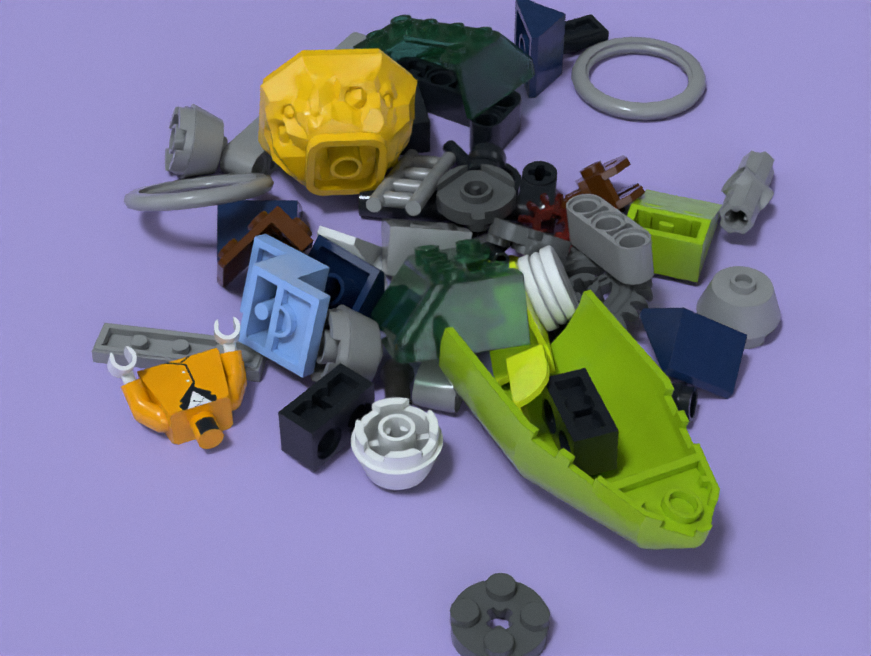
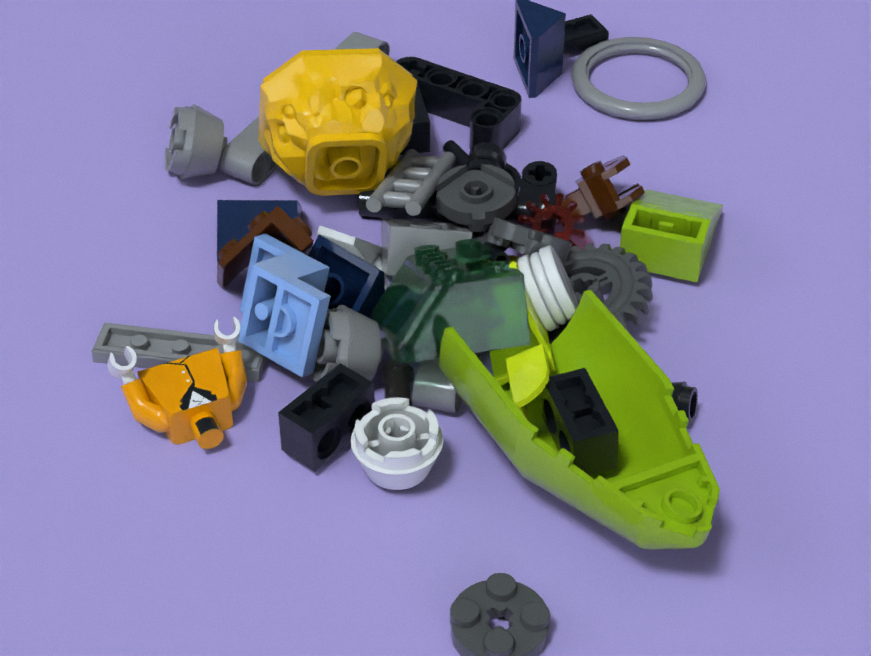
(198, 192): light grey wedge -> none
(483, 58): windscreen -> none
(610, 239): light grey beam -> none
(695, 348): dark blue slope -> none
(742, 301): light grey cone -> none
(747, 192): light grey piece -> none

